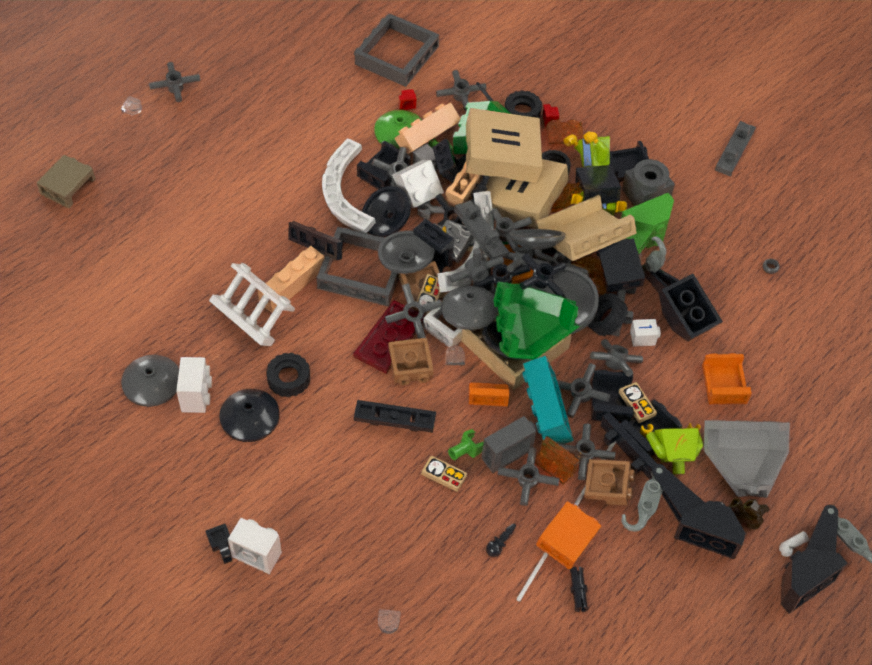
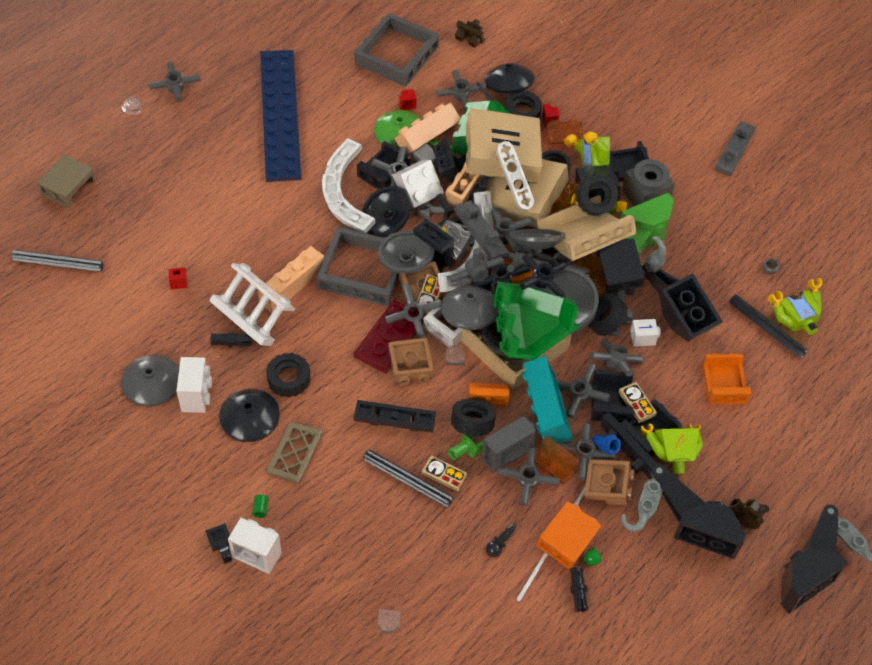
(57, 260): none -> axle
(178, 278): none -> red piece
(230, 339): none -> black pin
(260, 506): none -> green hinge
(280, 116): none -> dark blue plate
(285, 473): none -> dark tan window
(321, 242): black hinge -> none
(408, 478): none -> axle
(470, 30): none -> dark brown hips
(473, 426): none -> black tyre
(509, 78): none -> black dish
(517, 175): none -> white beam
(592, 557): none -> green hinge
(607, 443): none -> blue cone
(610, 194): none -> black tyre
(747, 453): light grey panel -> none
(768, 326): none -> black axle
(795, 541): white arm -> none
(799, 310): none -> torso

